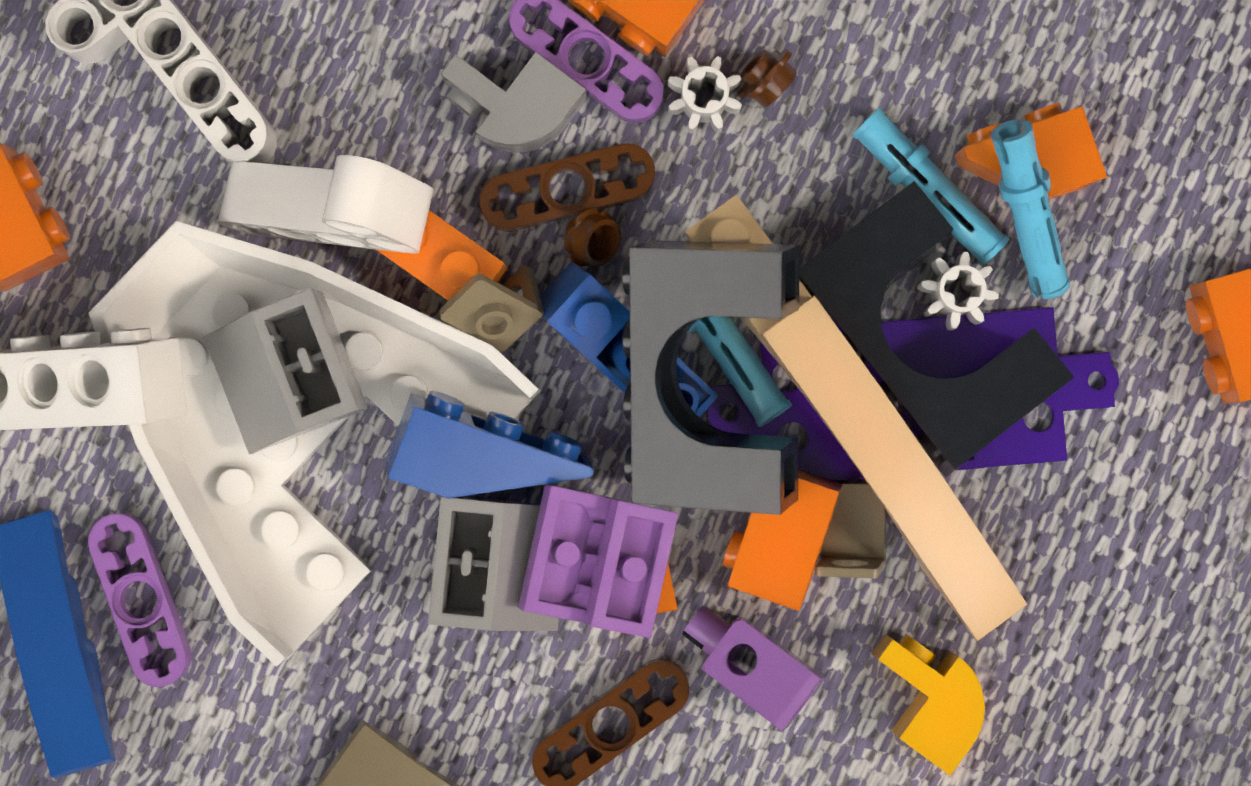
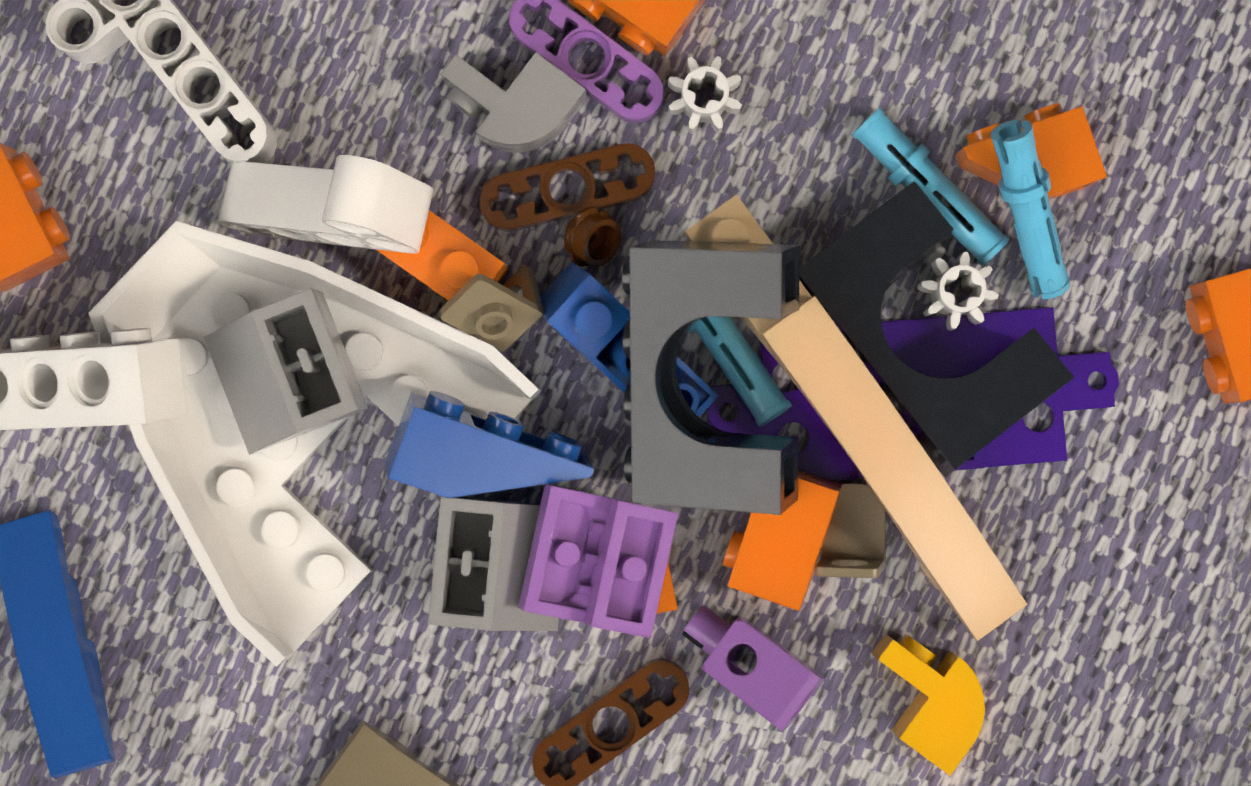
(115, 591): medium lavender beam -> none
(767, 77): reddish brown plate -> none

